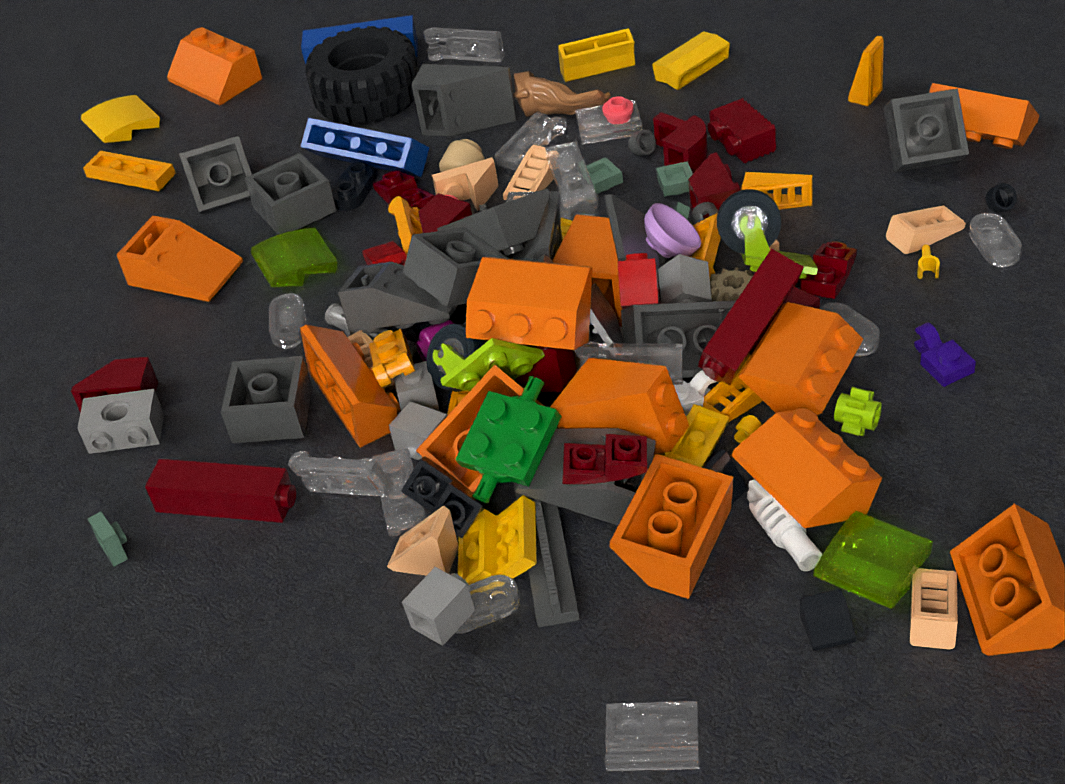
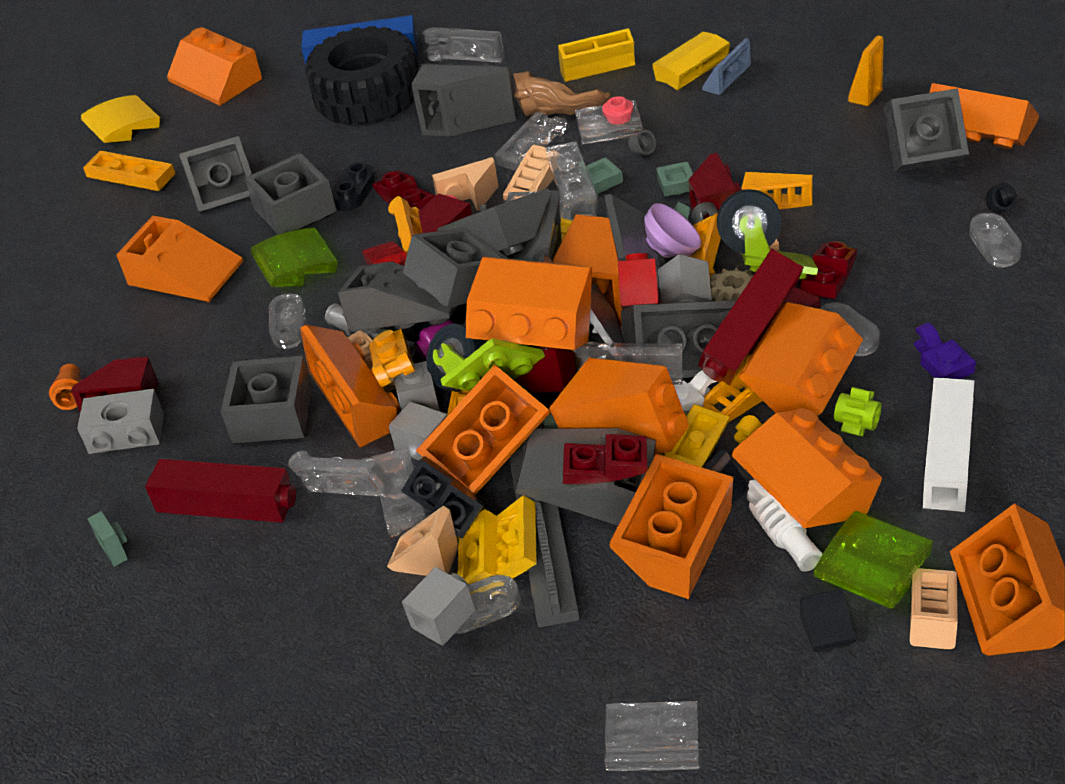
(61, 388): none -> orange cone
(365, 146): blue brick -> none
(460, 154): tan head -> none
(508, 438): green plate -> none
(681, 139): dark red brick -> none
(729, 69): none -> sand blue slope
(742, 130): dark red brick -> none
(920, 227): light nougat slope -> none
(928, 262): yellow hand -> none
(948, 445): none -> white brick

